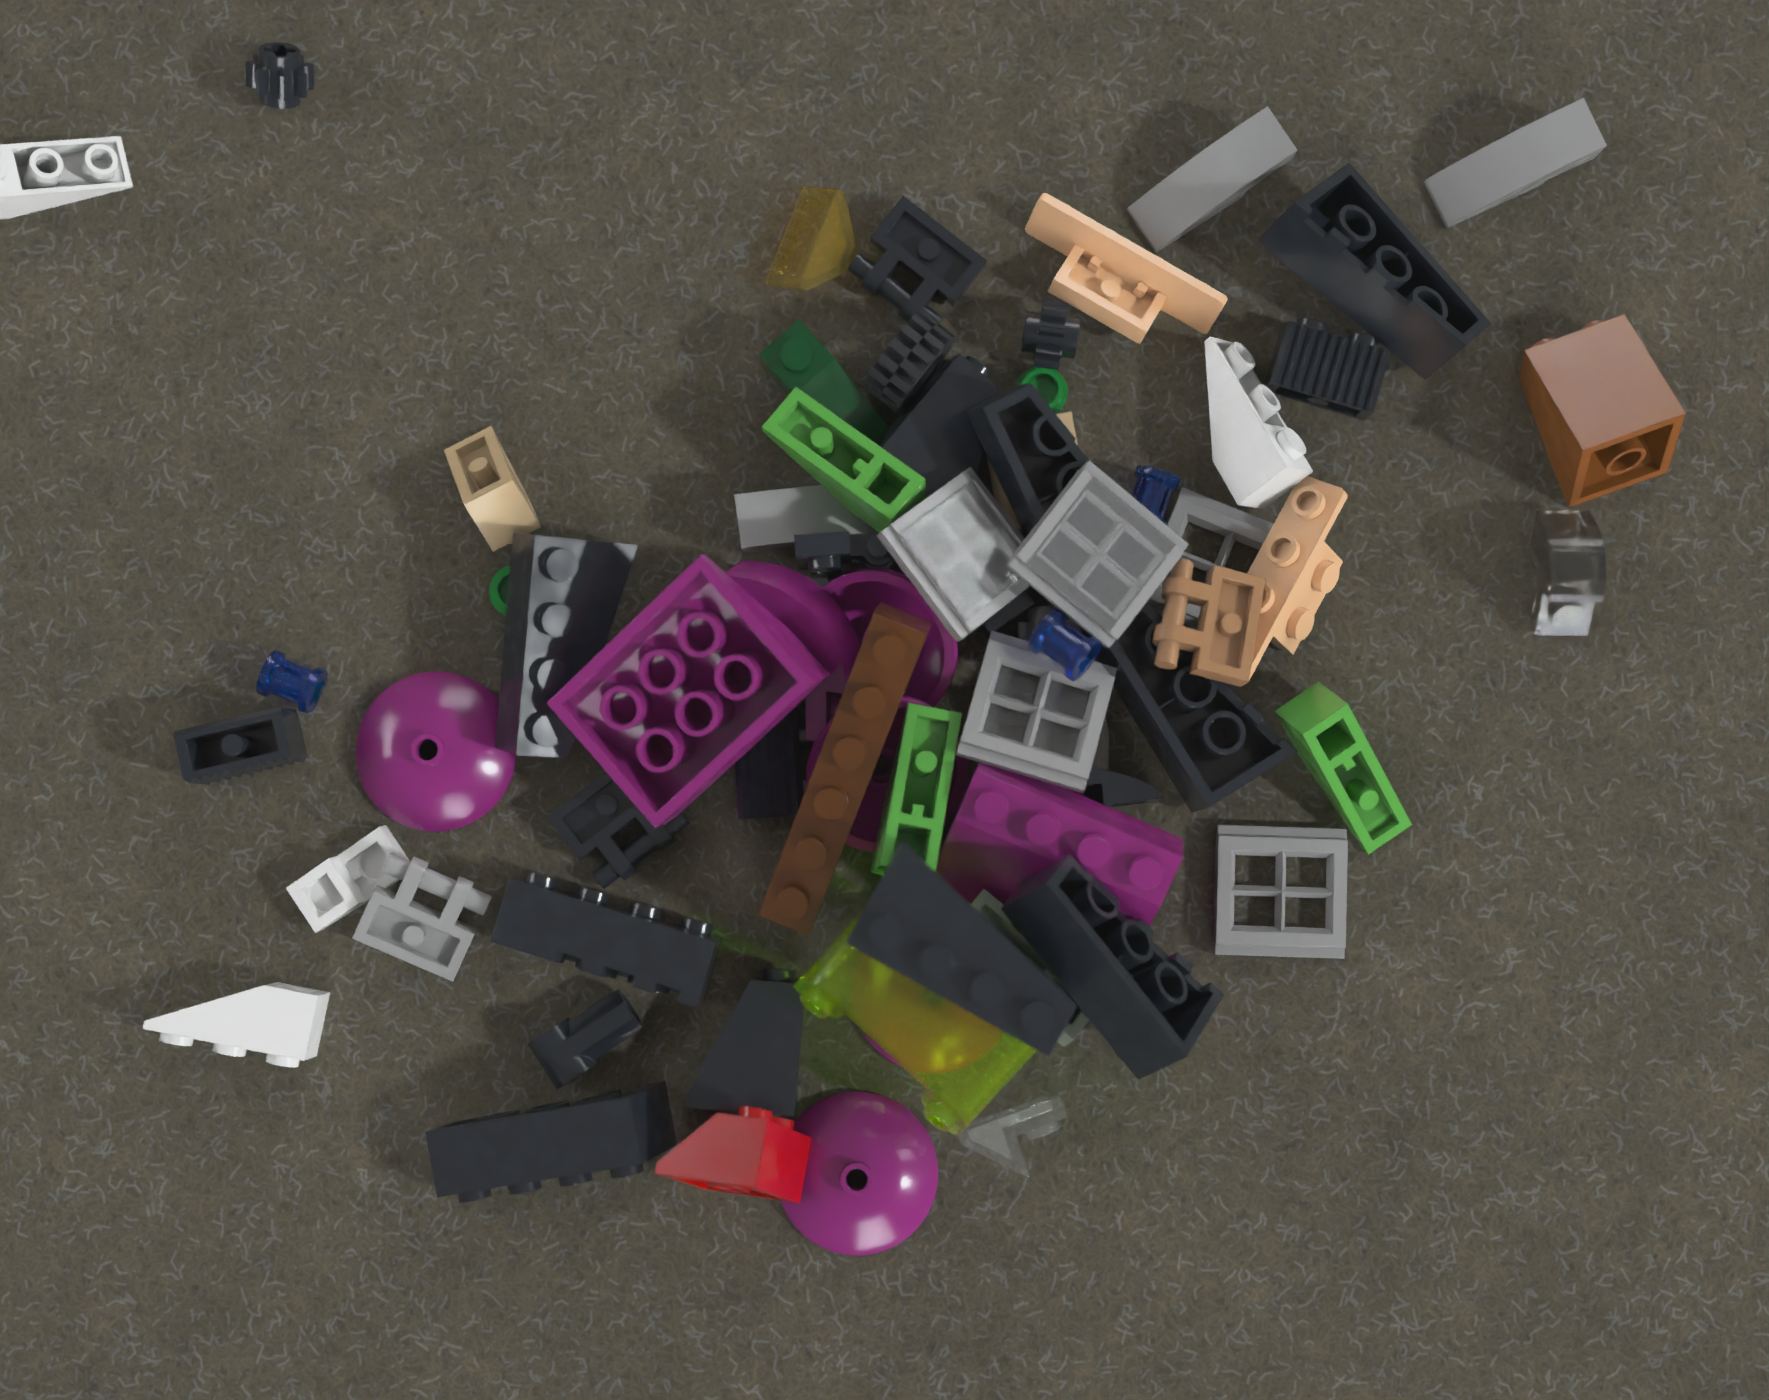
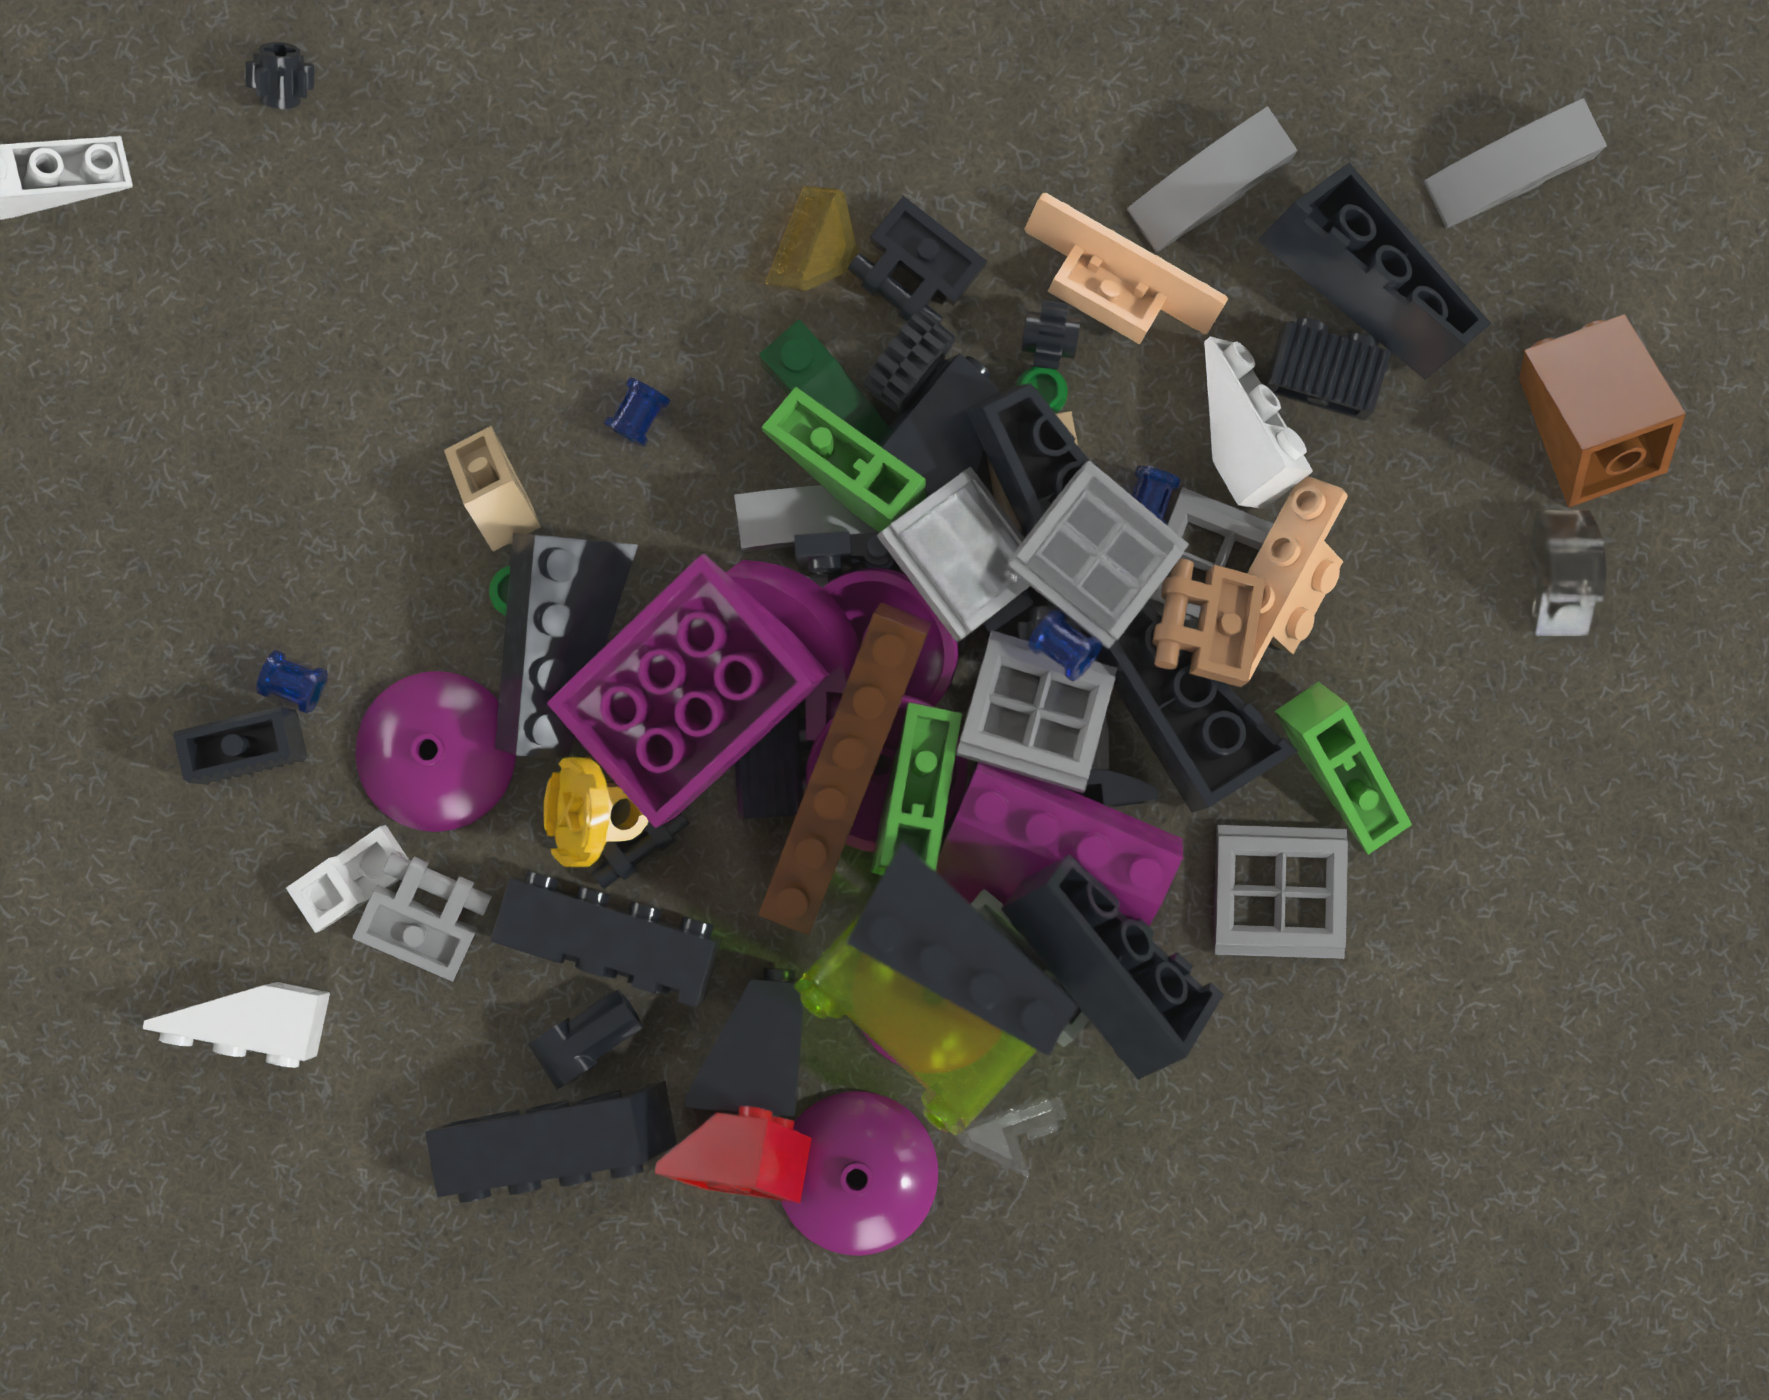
(579, 812): none -> yellow tile
(637, 411): none -> clear blue bush

